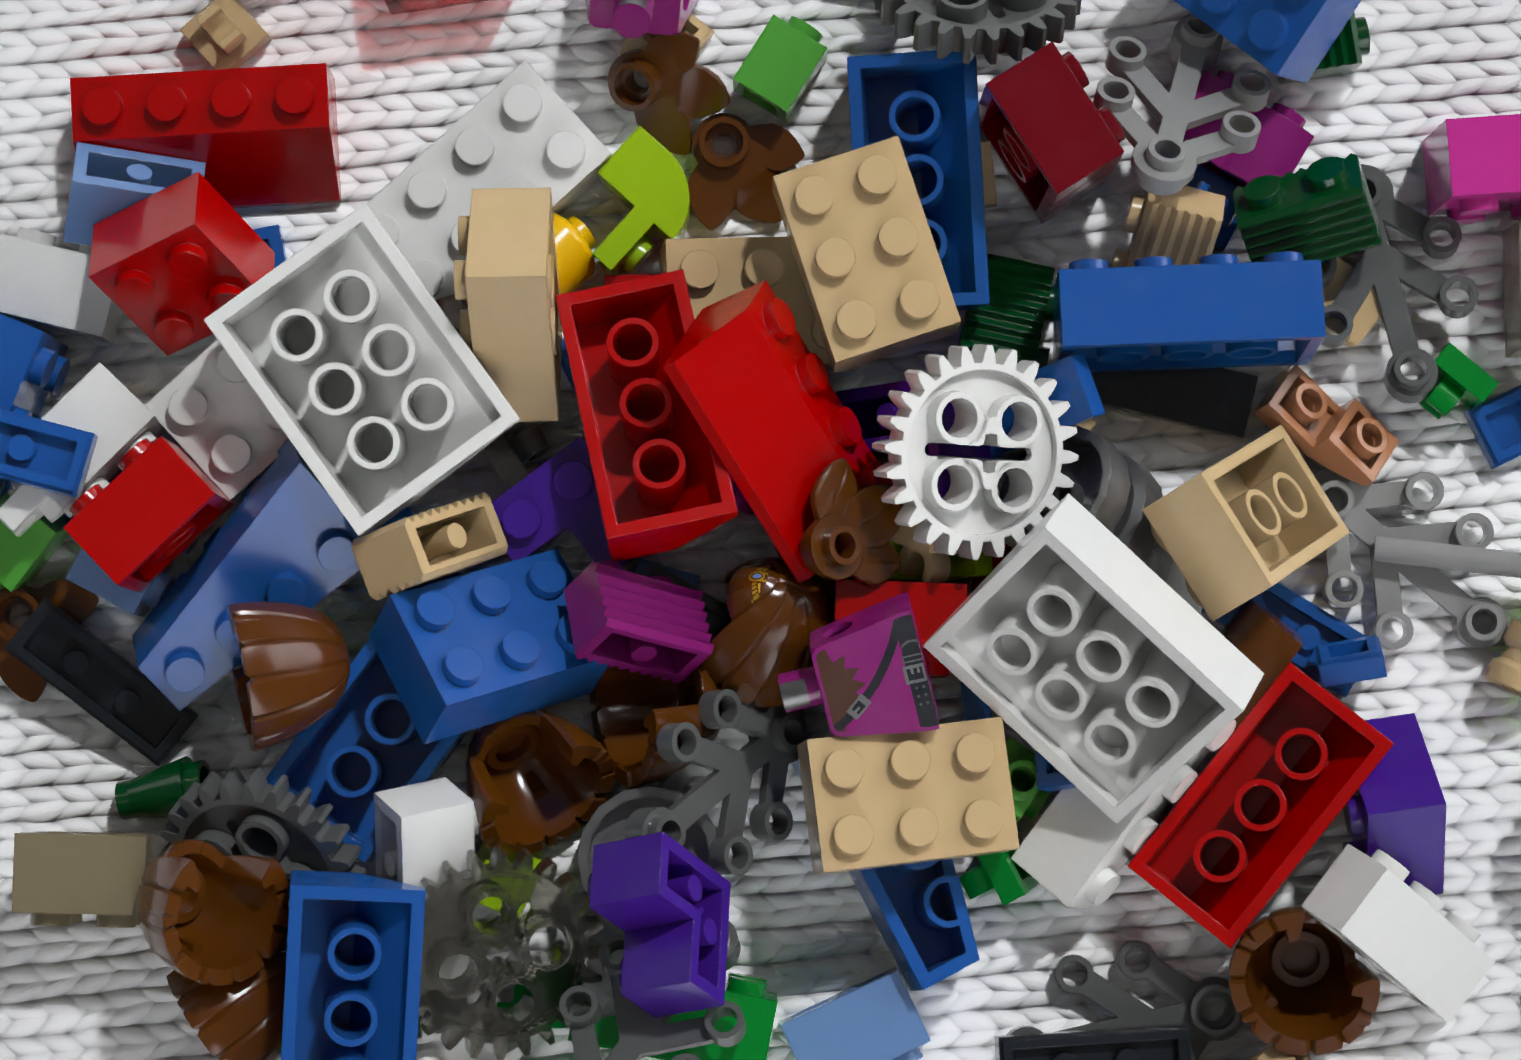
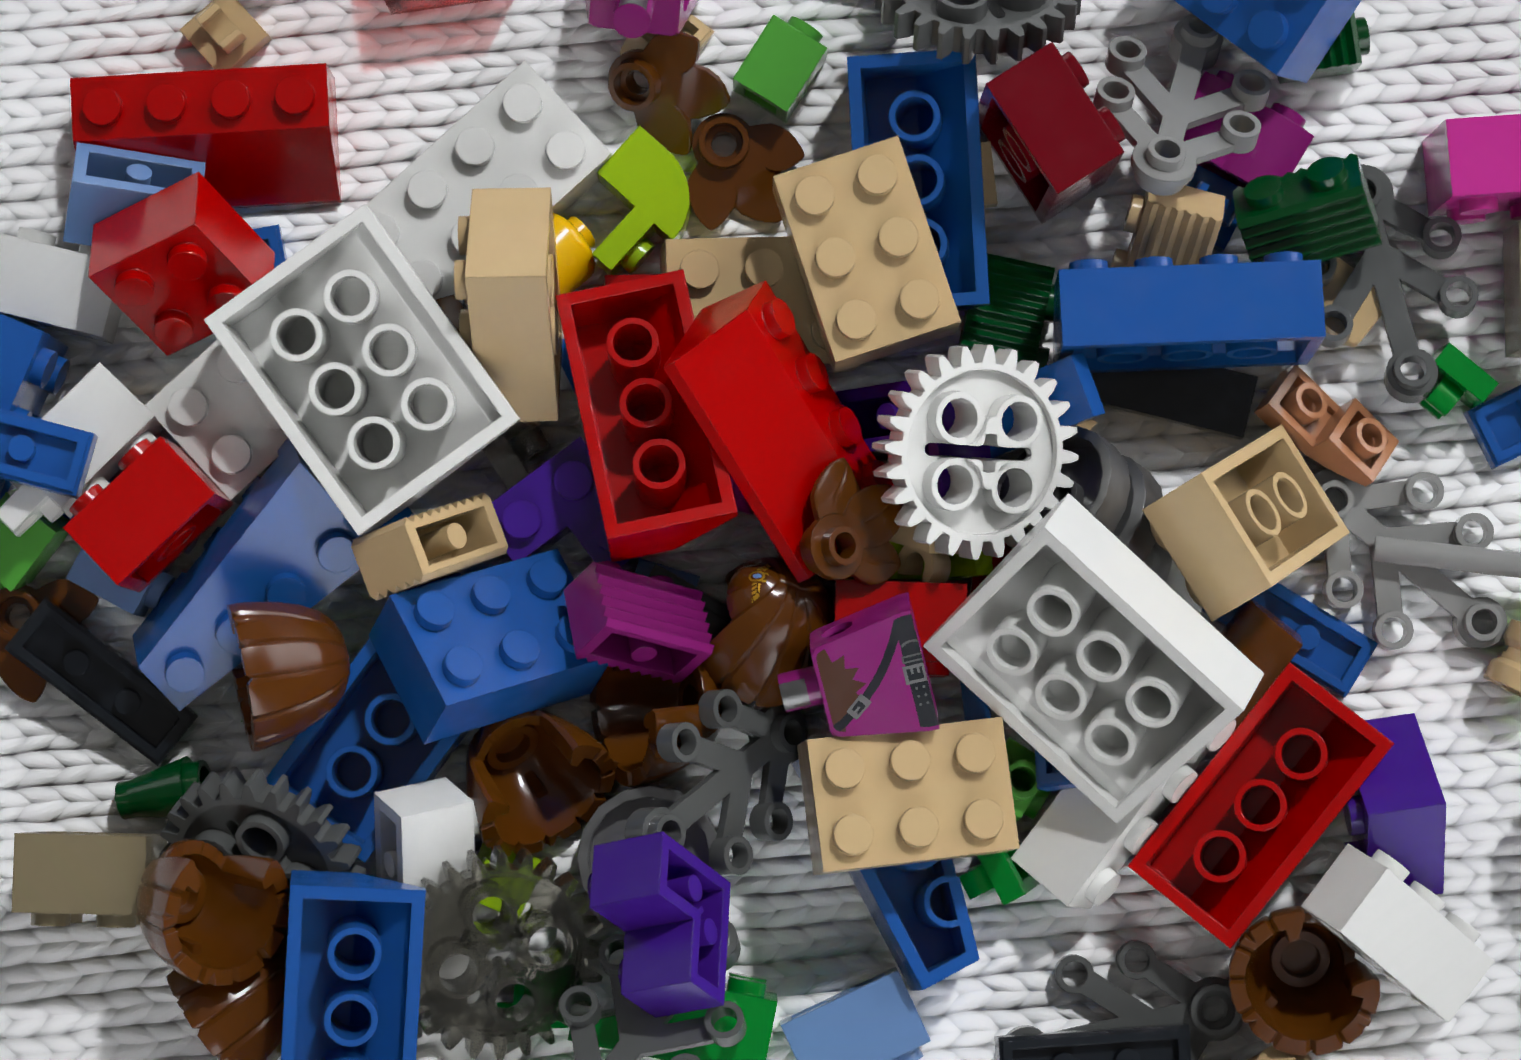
(1350, 661): blue tile -> none

